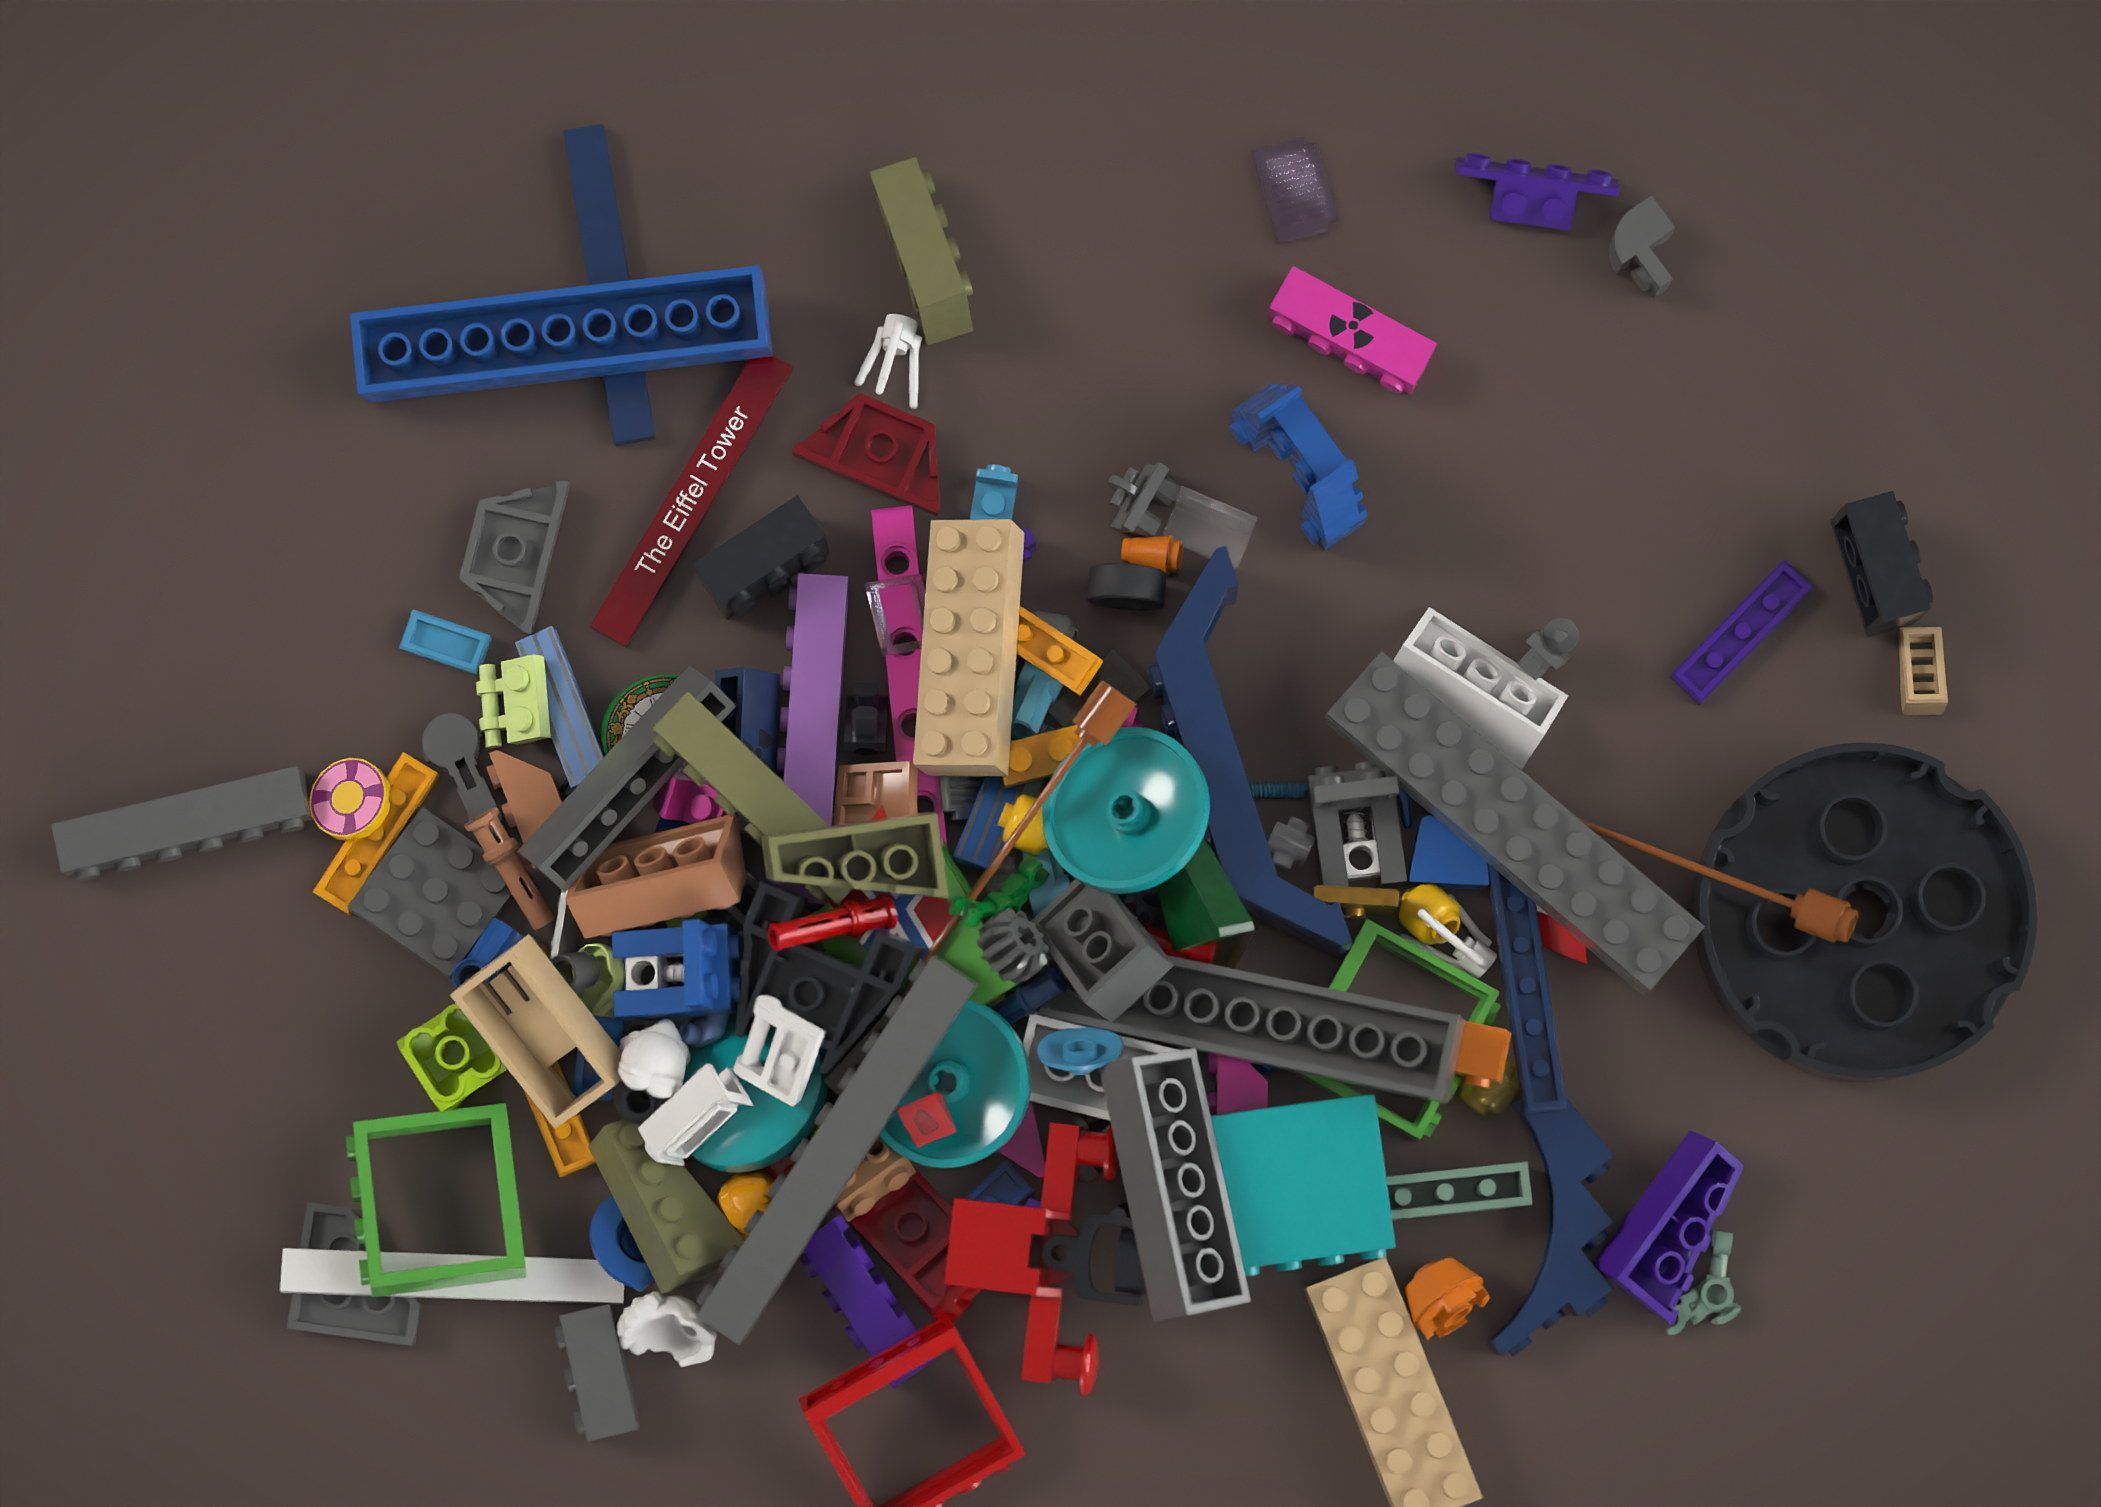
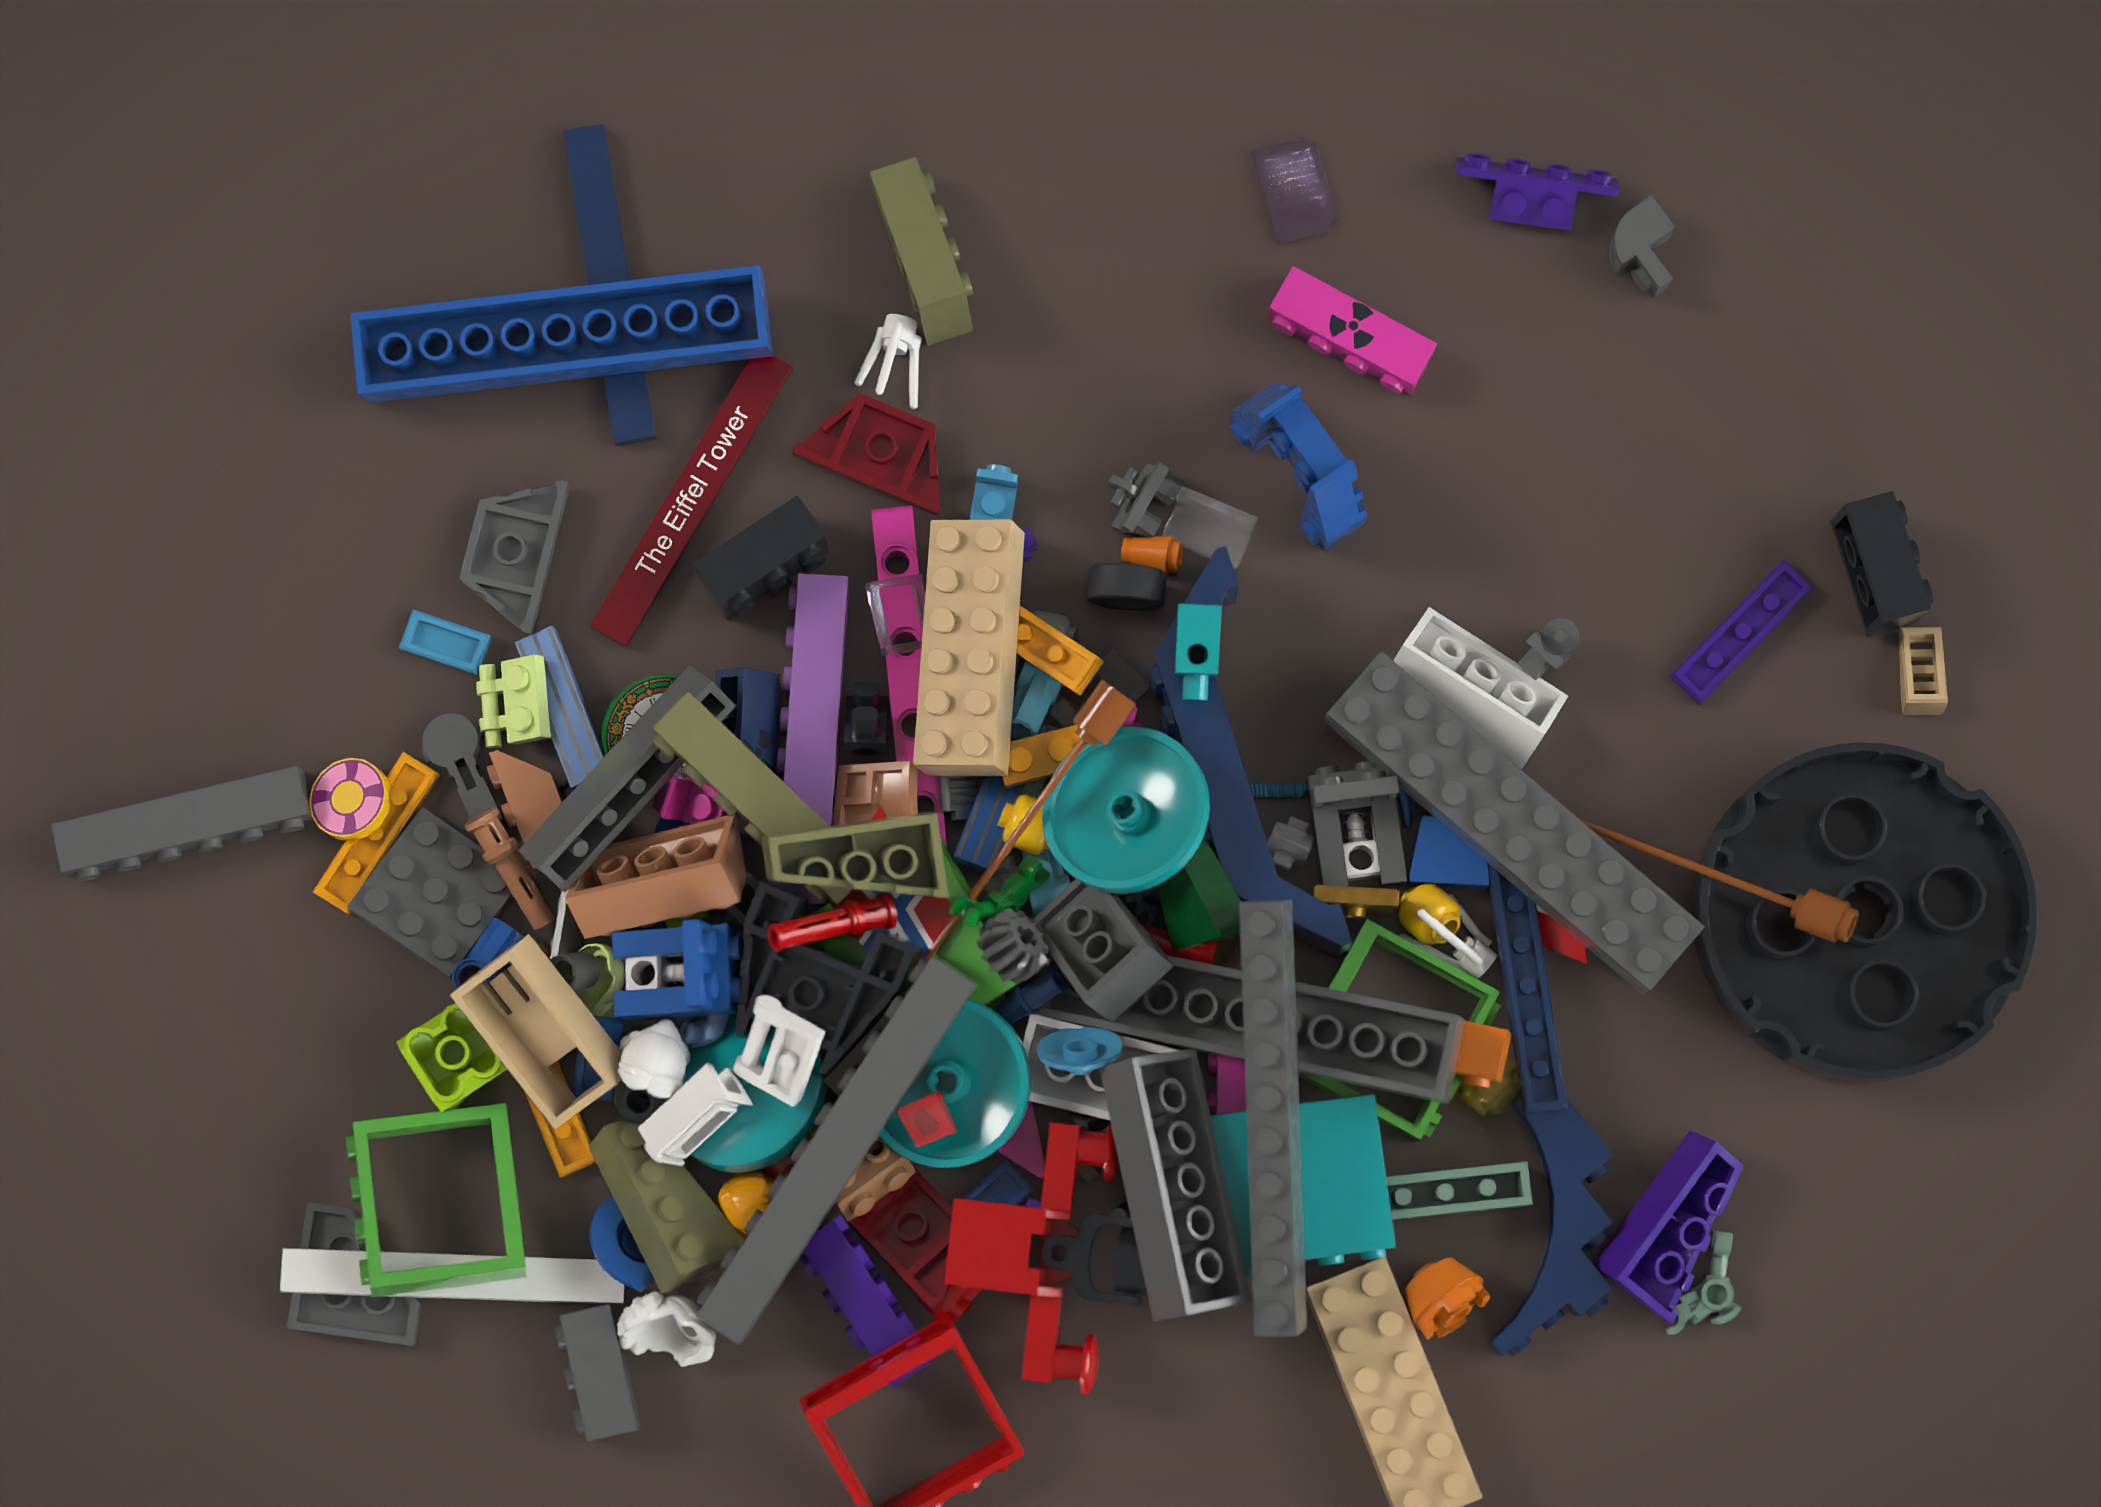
(1197, 628): none -> teal torso
(1273, 1117): none -> dark grey brick

